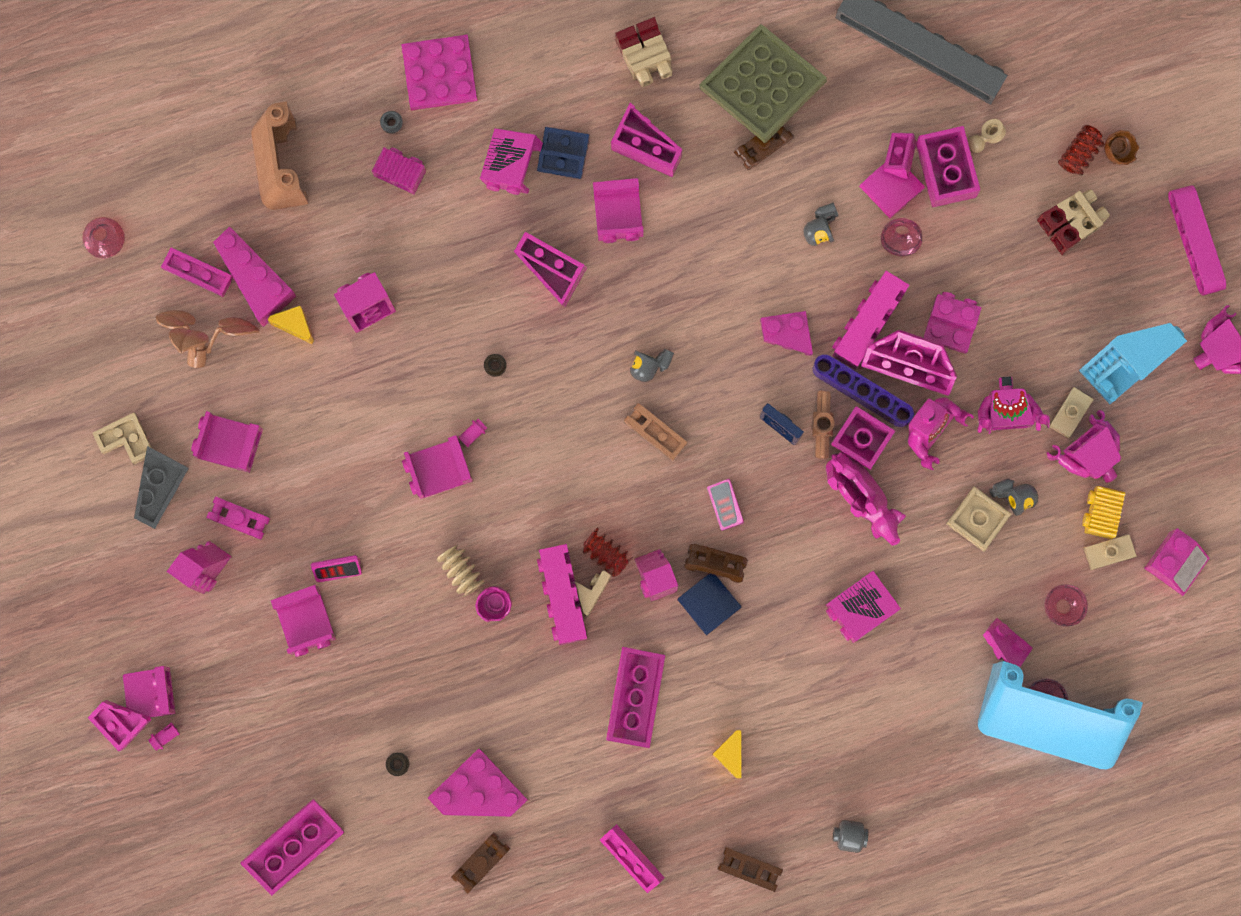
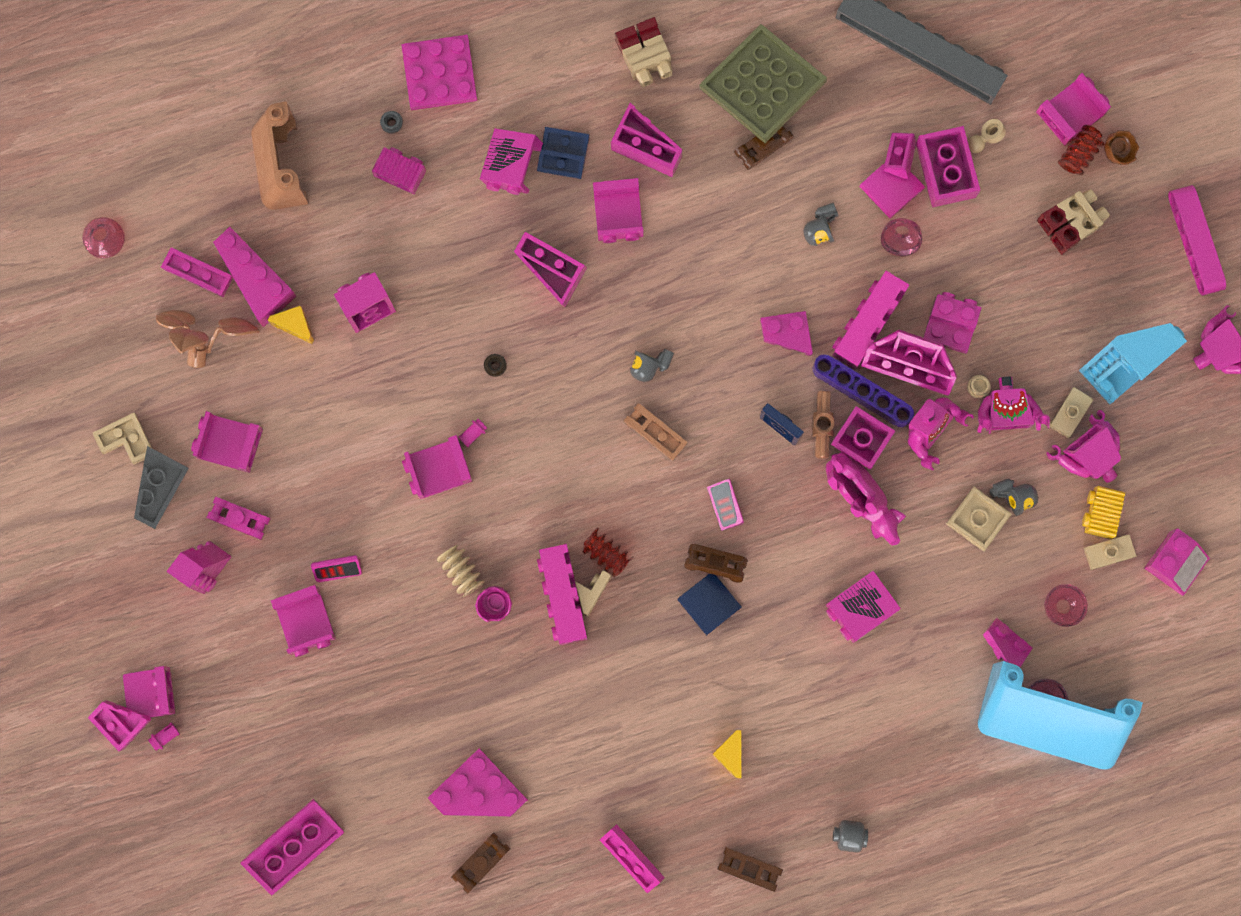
(390, 764): dark brown plate -> none
(635, 697): dark pink slope -> none
(656, 575): dark pink wedge -> none
(978, 386): none -> tan plate
(1073, 108): none -> dark pink panel

